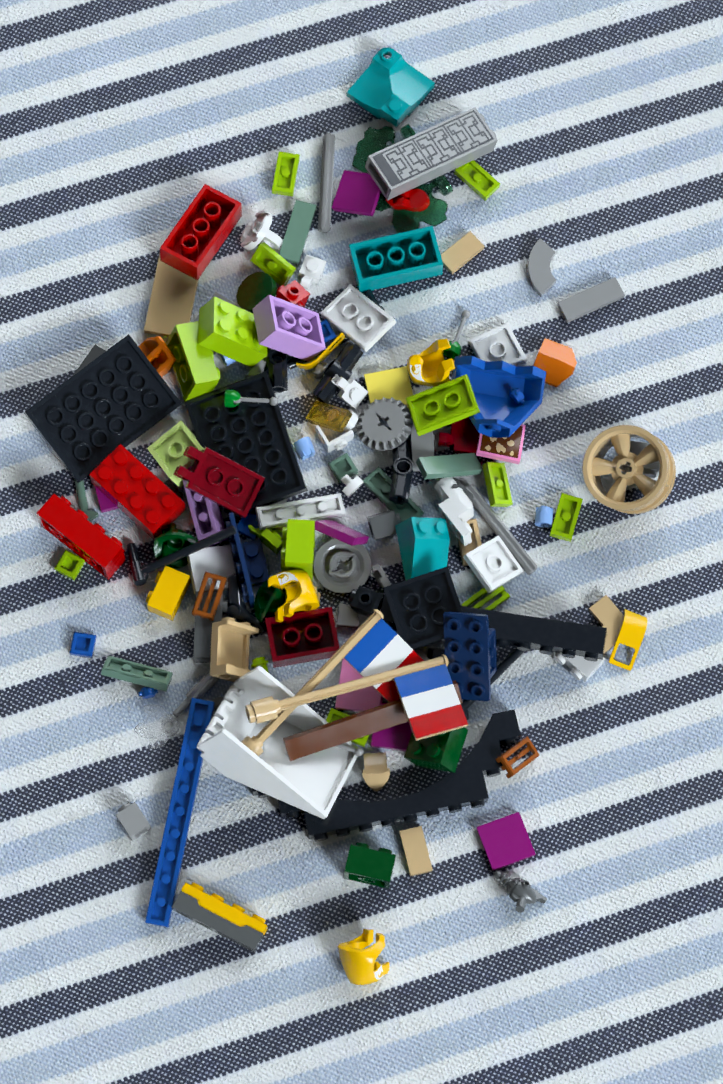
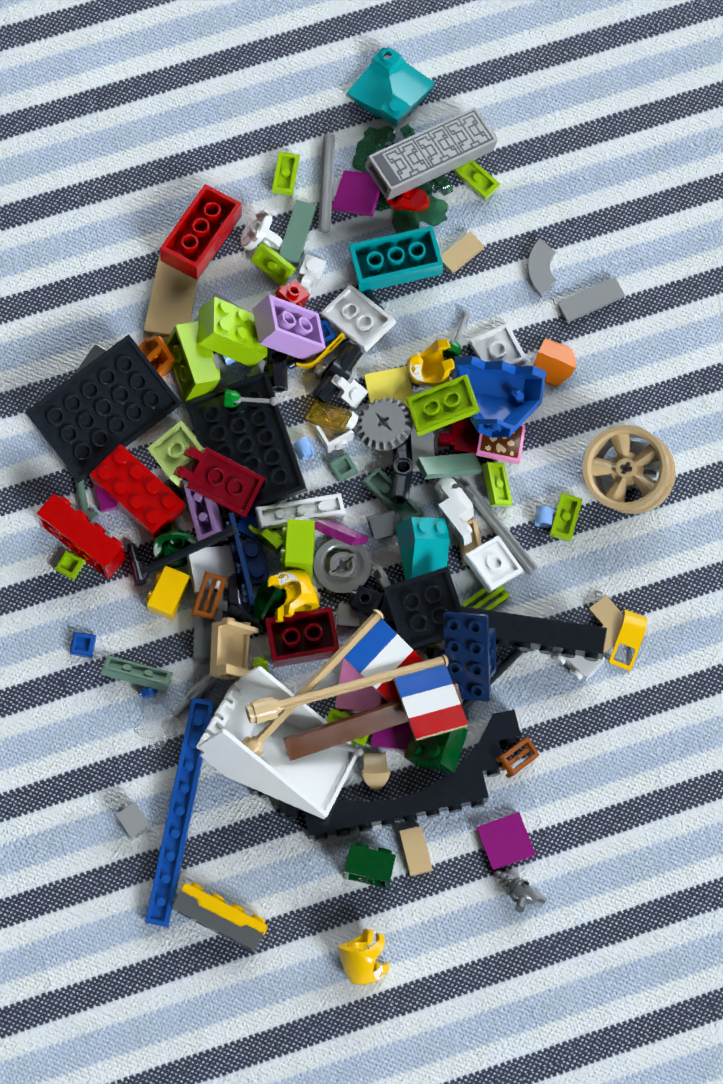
(254, 290): dark green tile -> none
(351, 485): white tile -> none

